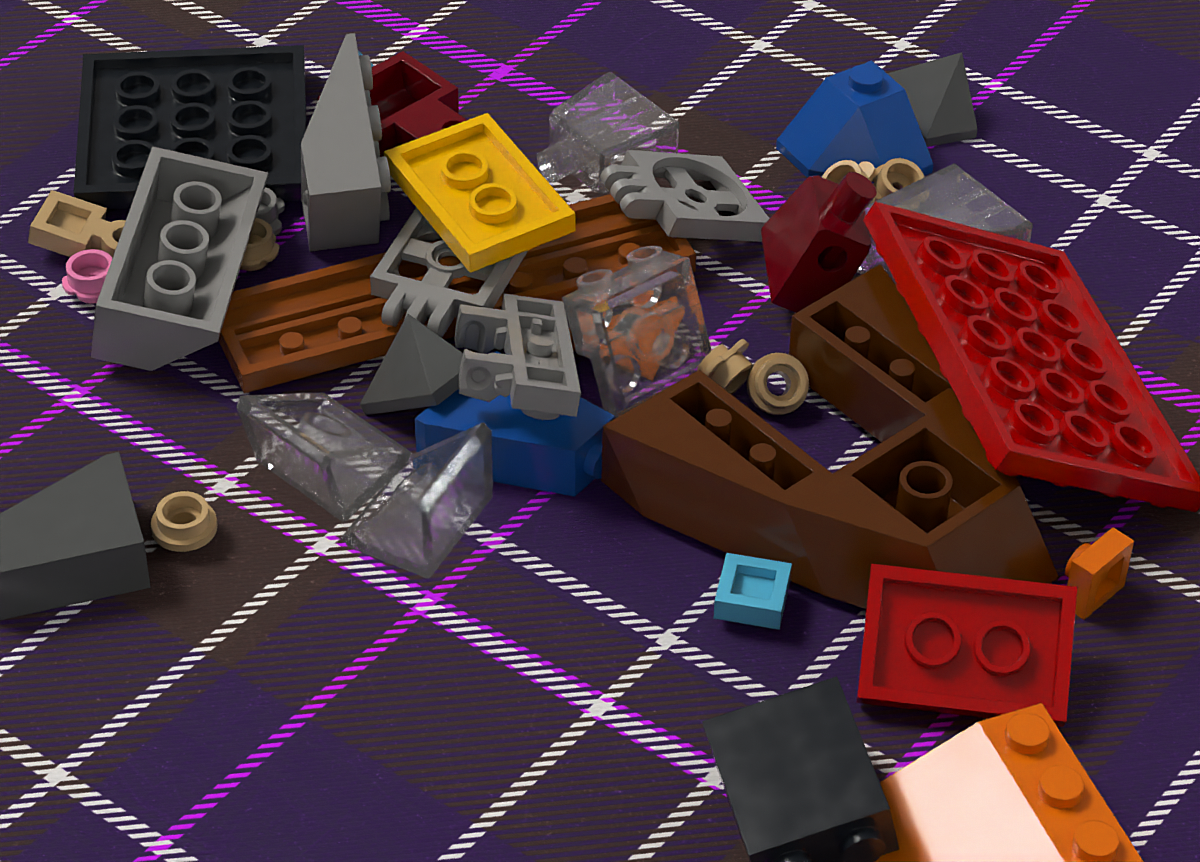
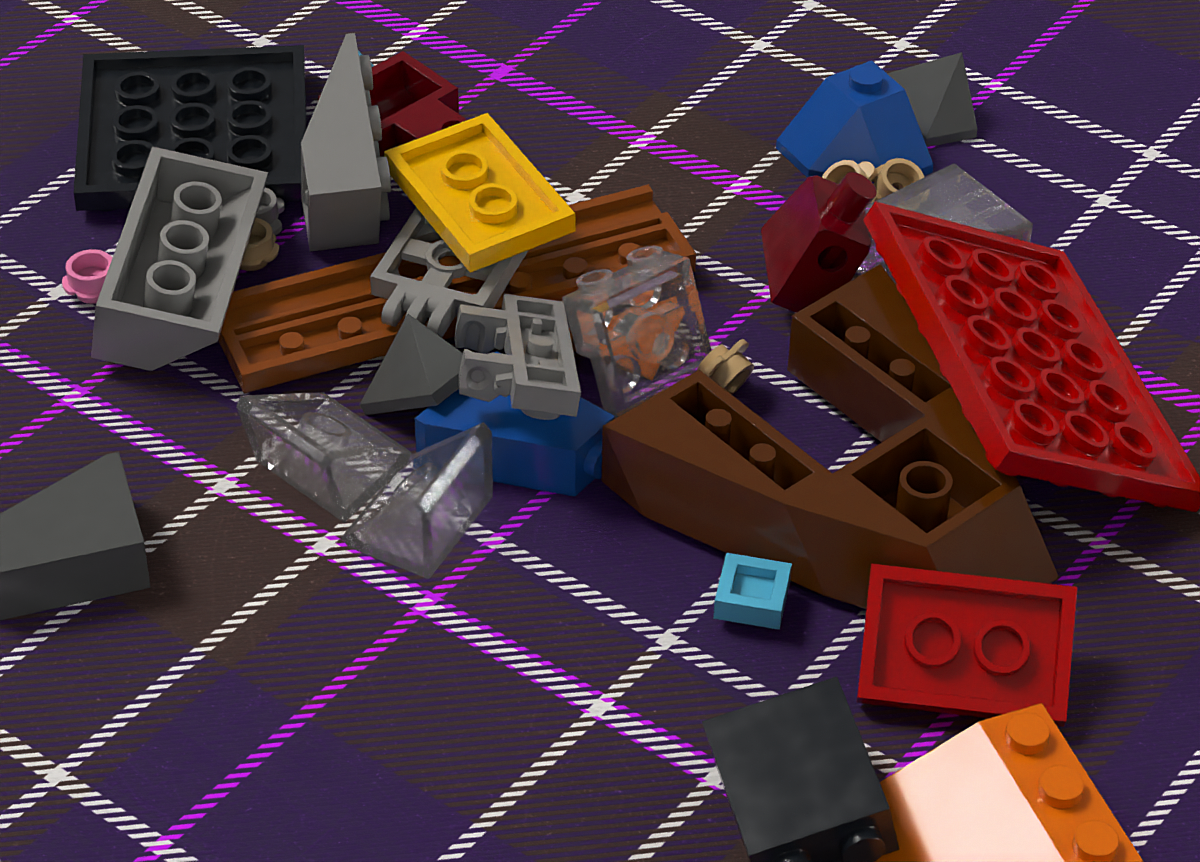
(73, 225): tan plate -> none
(183, 522): tan plate -> none
(599, 128): clear torso -> none
(642, 198): light grey piece -> none
(795, 378): tan plate -> none
(1099, 570): orange plate -> none

